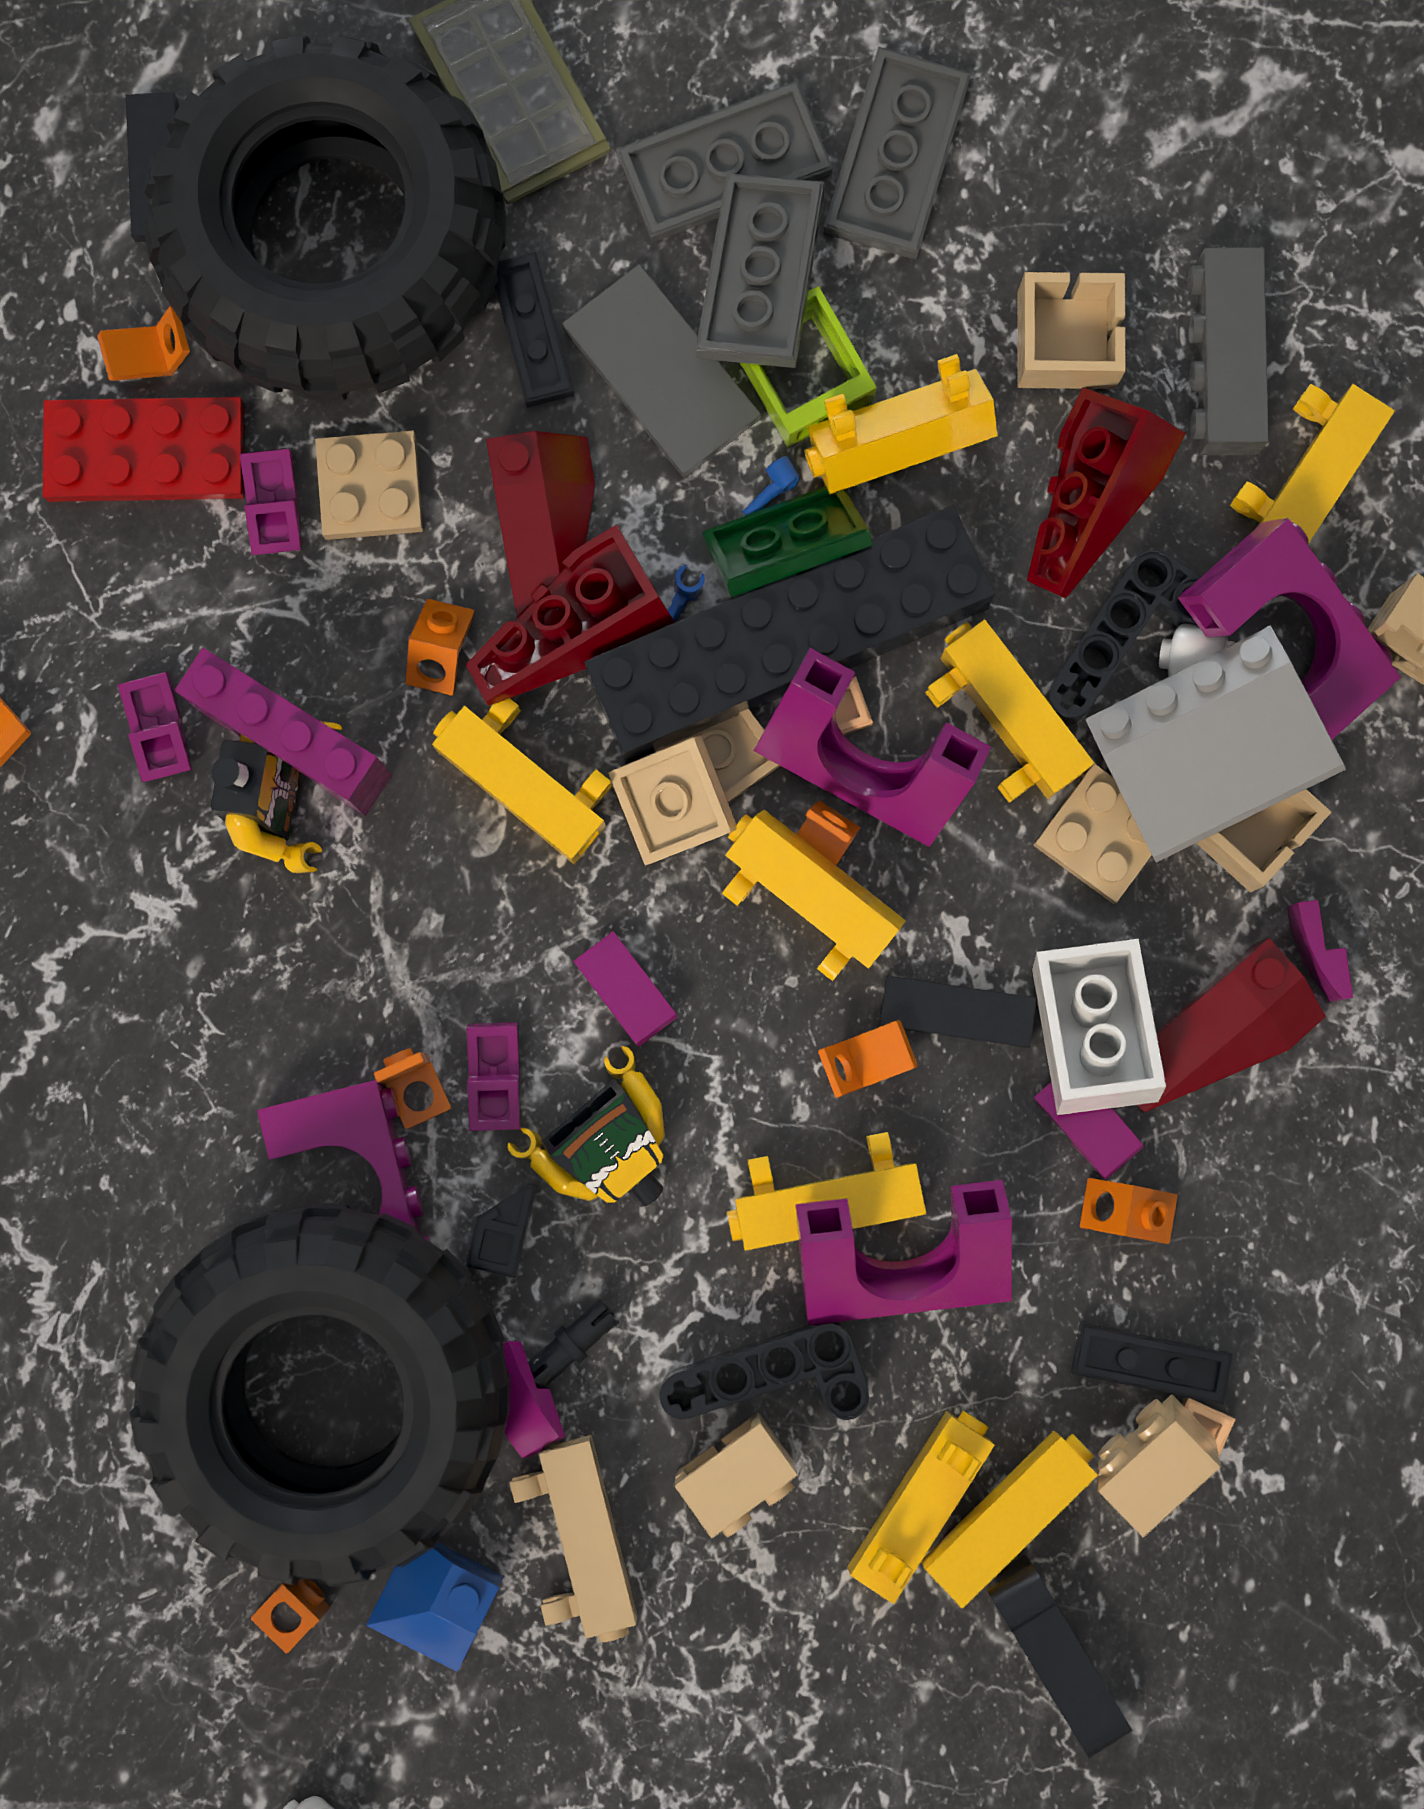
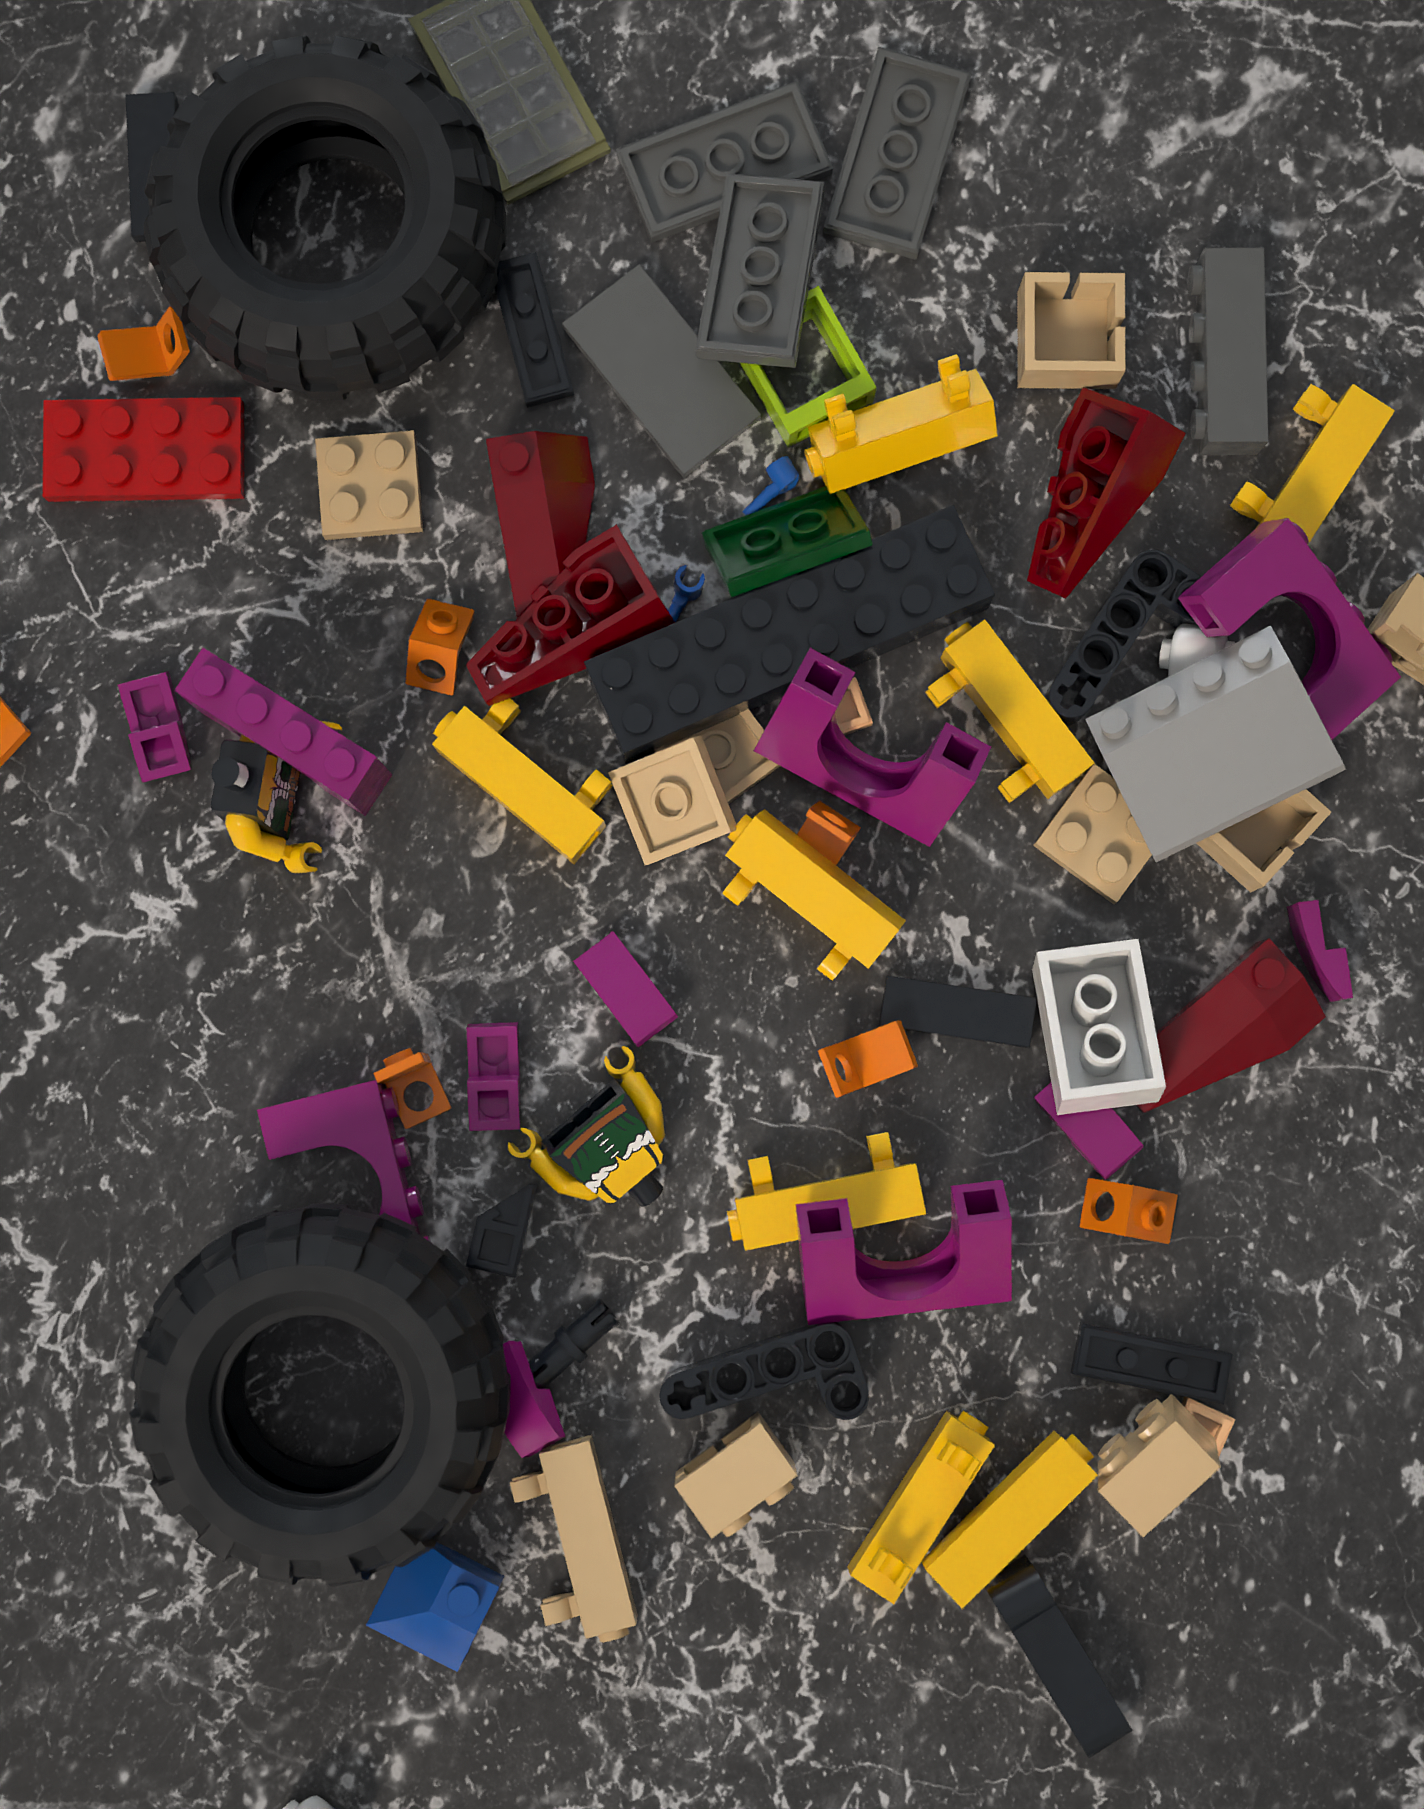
(271, 501): magenta slope -> none
(304, 1599): orange bracket -> none

